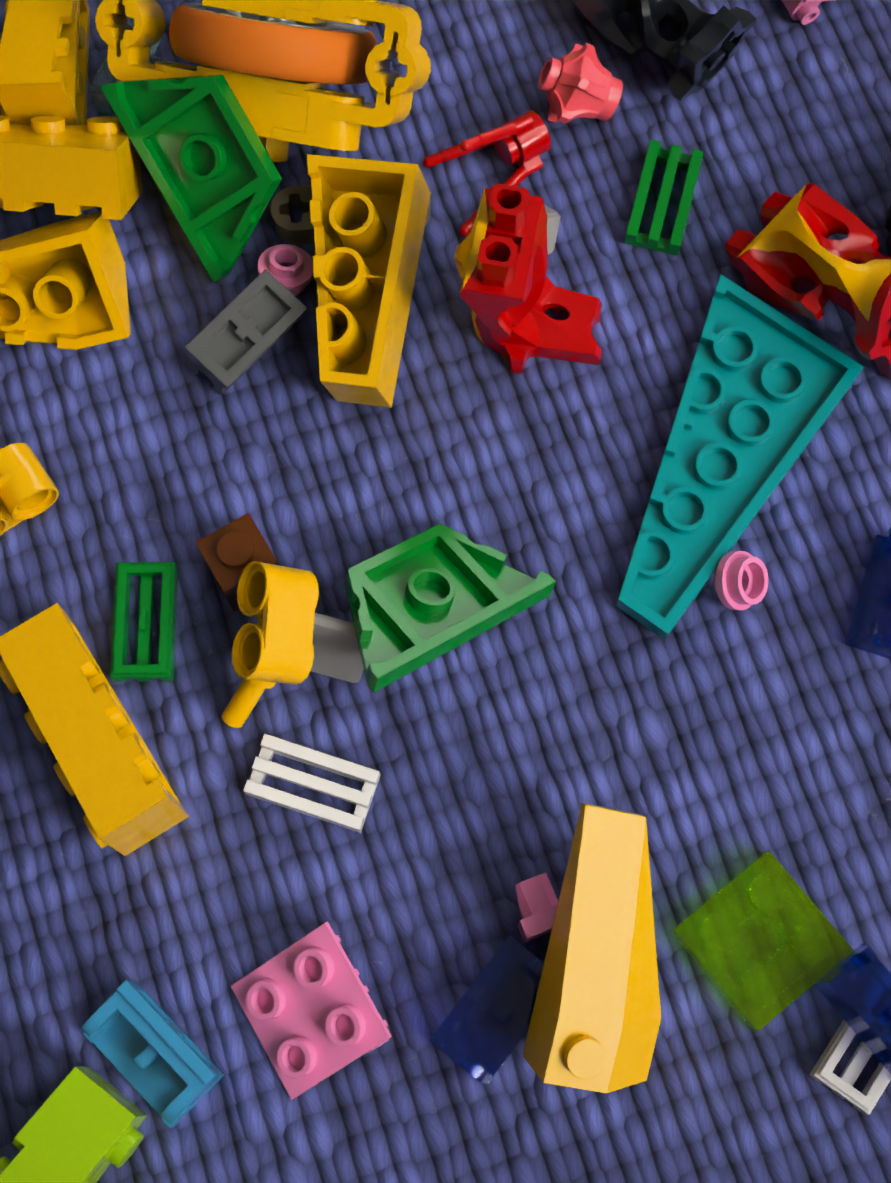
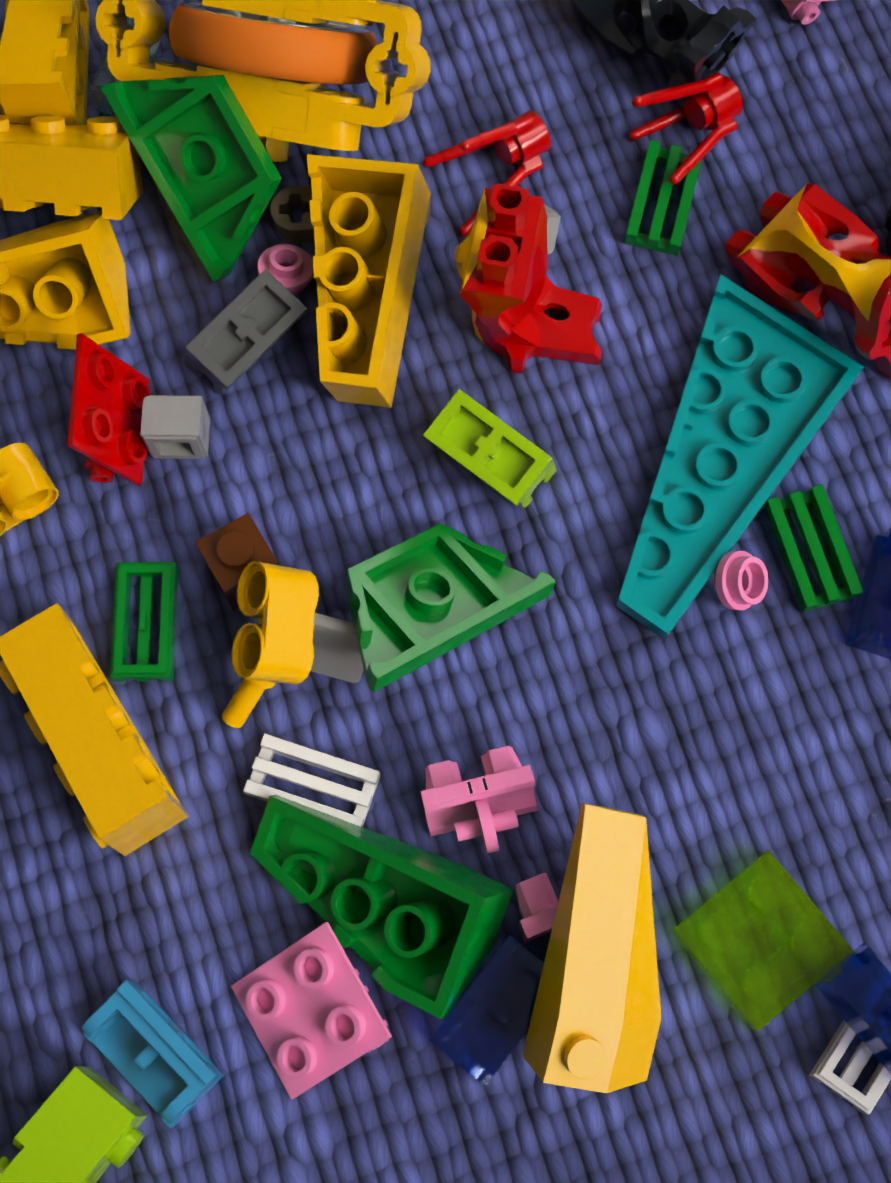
(107, 413): none -> red hinge
(175, 427): none -> light grey slope
(400, 908): none -> green wedge
(481, 803): none -> bright pink hips
(490, 449): none -> lime hinge
(579, 86): coral rock -> none
(711, 106): none -> red plant
(834, 542): none -> green tile

